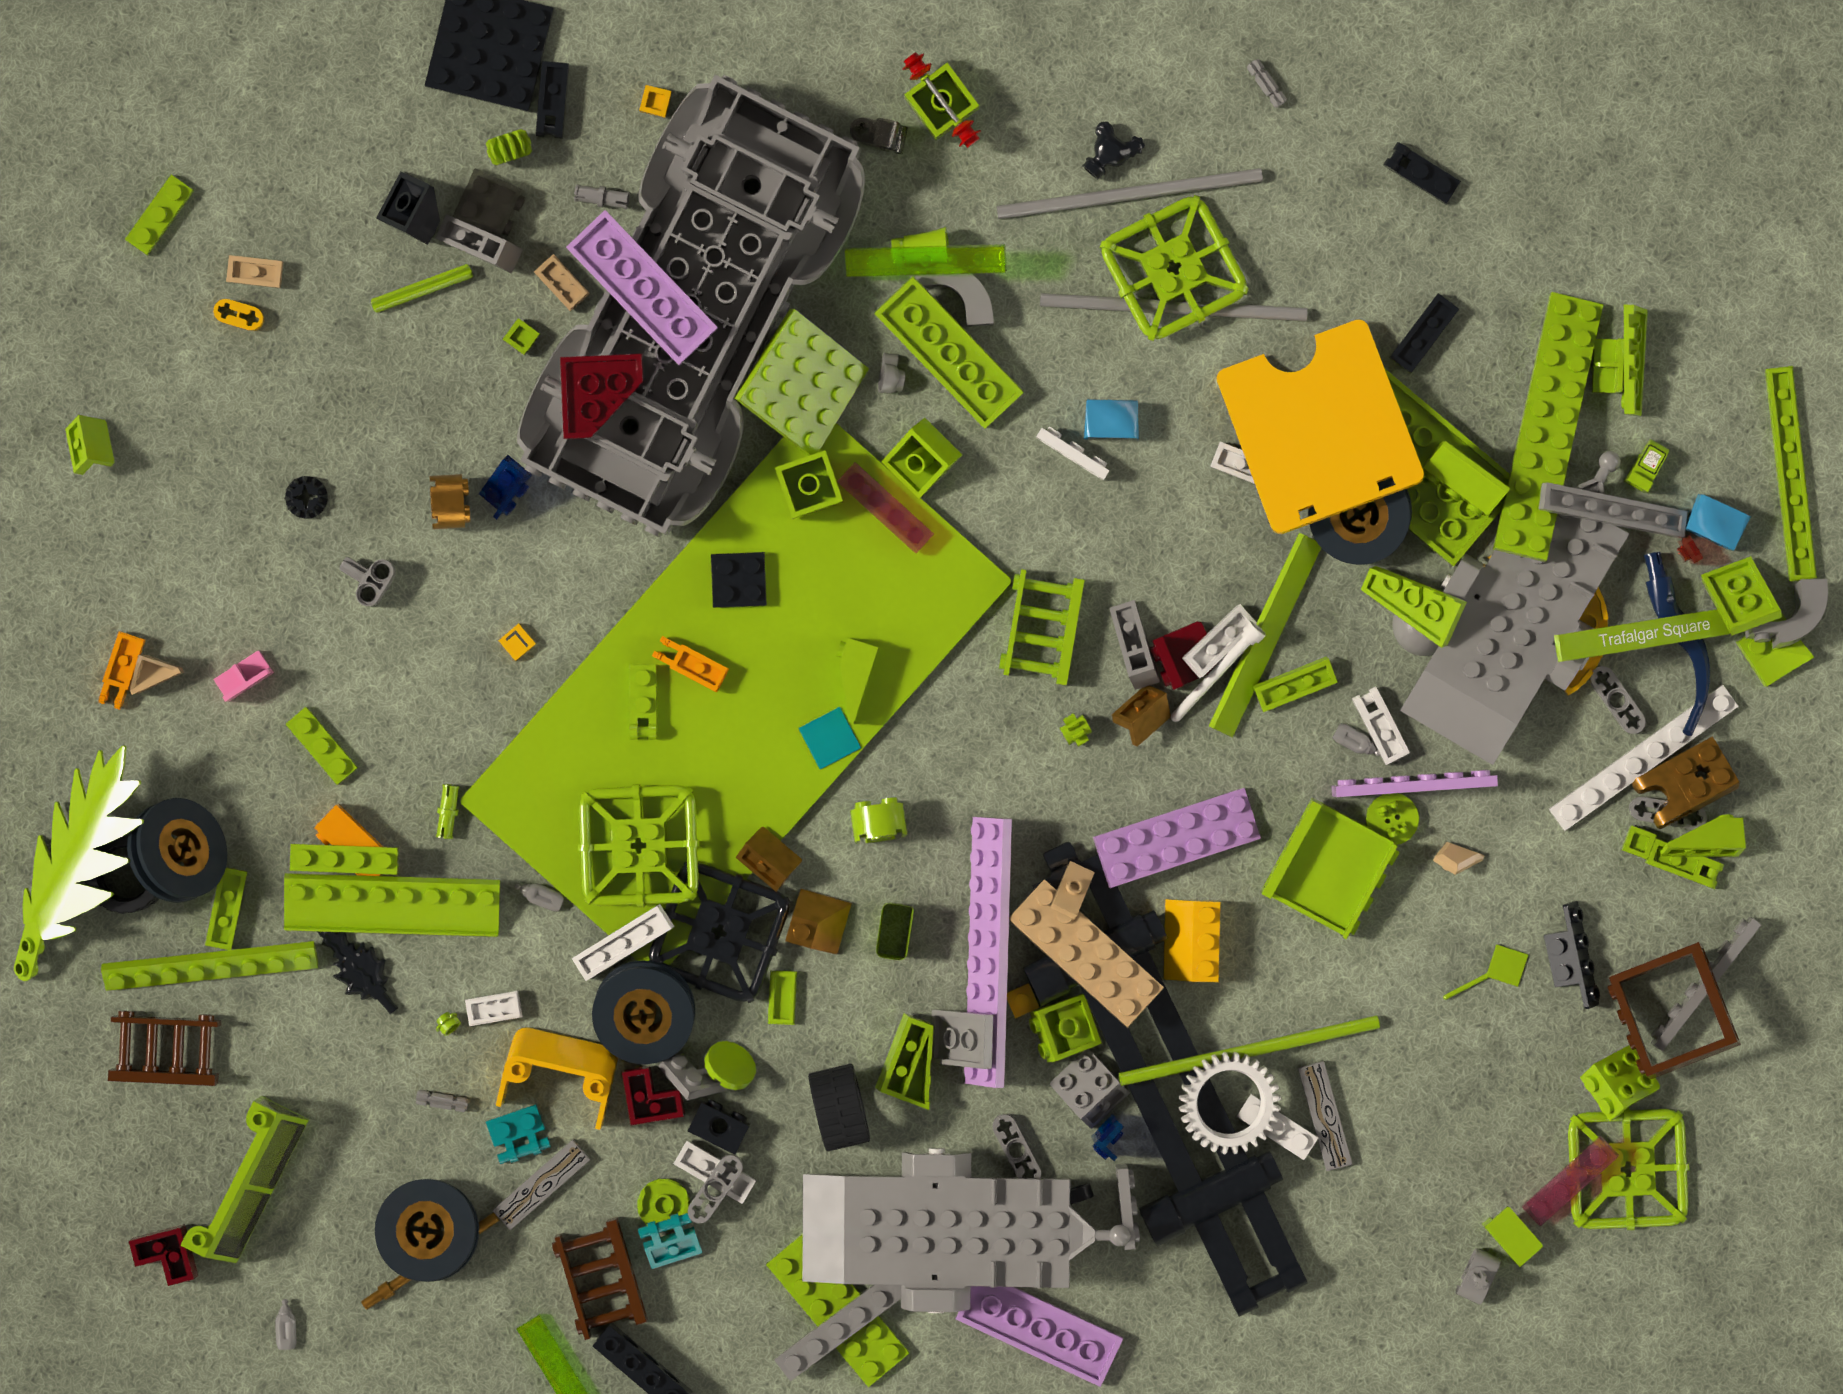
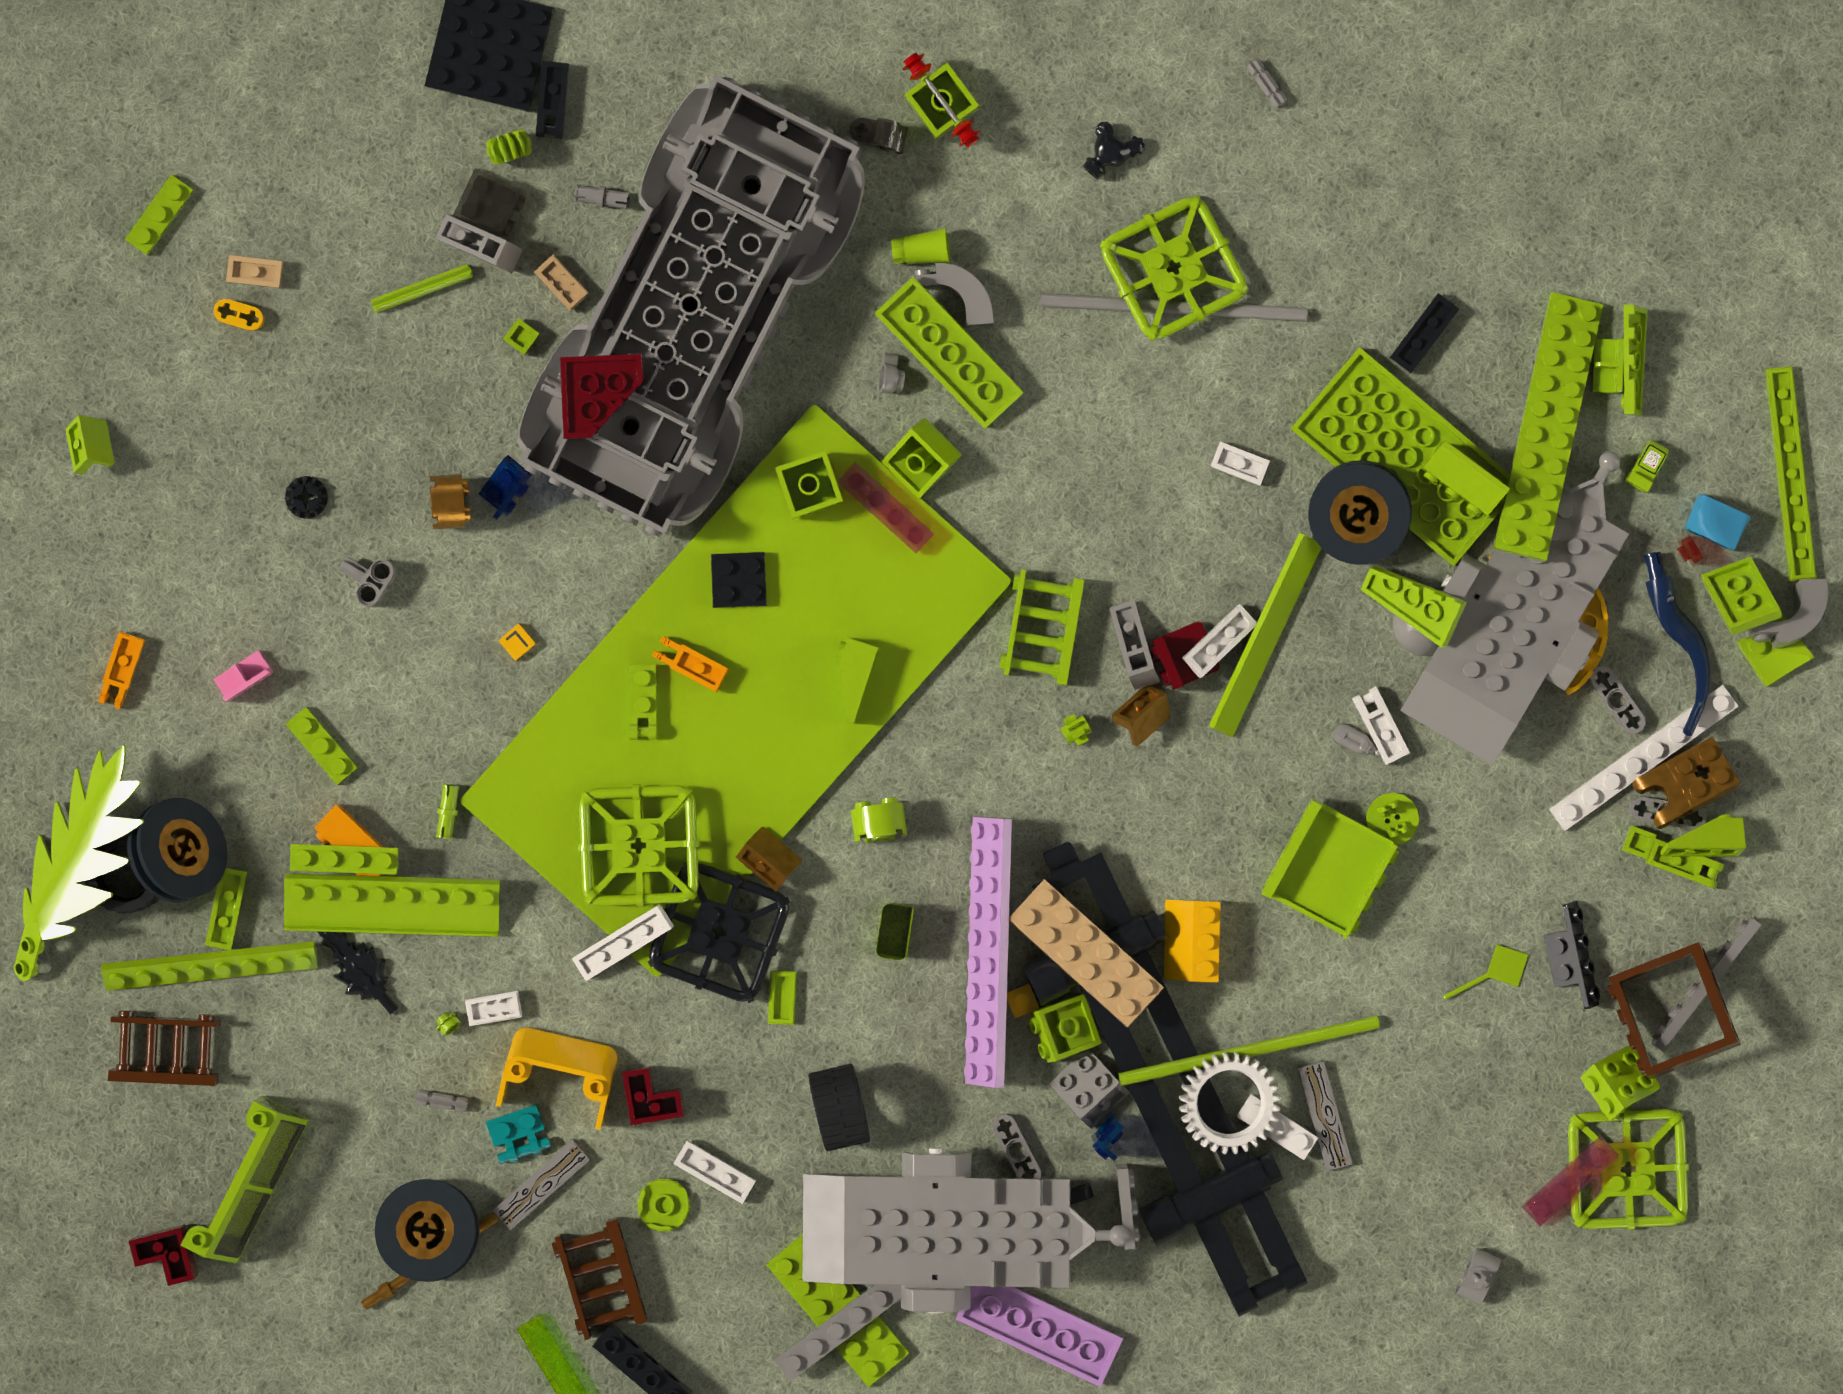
(151, 672): tan slope -> none
(285, 1328): light grey piece -> none
(411, 208): black slope -> none
(542, 896): light grey piece -> none
(642, 287): lavender plate -> none
(647, 985): black wheel -> none
(655, 101): yellow plate -> none
(671, 1247): teal plate -> none
(687, 1079): light grey plate -> none
(703, 1126): black brick -> none
(709, 1209): light grey beam -> none
(730, 1065): lime tile -> none
(802, 383): lime plate -> none
(818, 921): pearl gold slope -> none
(829, 738): teal sticker -> none
(909, 1063): lime wedge -> none
(925, 260): clear neon green tile -> none
(962, 1039): light grey plate -> none
(1072, 890): tan plate -> none
(1073, 452): white plate -> none
(1111, 419): dark azure piece -> none
(1129, 193): light grey piece -> none
(1176, 837): lavender plate -> none
(1251, 635): white piece -> none
(1295, 684): lime plate -> none
(1321, 430): yellow door -> none
(1422, 173): black plate -> none
(1425, 782): lavender plate -> none
(1457, 858): tan piece -> none
(1513, 1236): lime panel -> none
(1613, 510): light grey plate -> none
(1639, 635): lime tile -> none

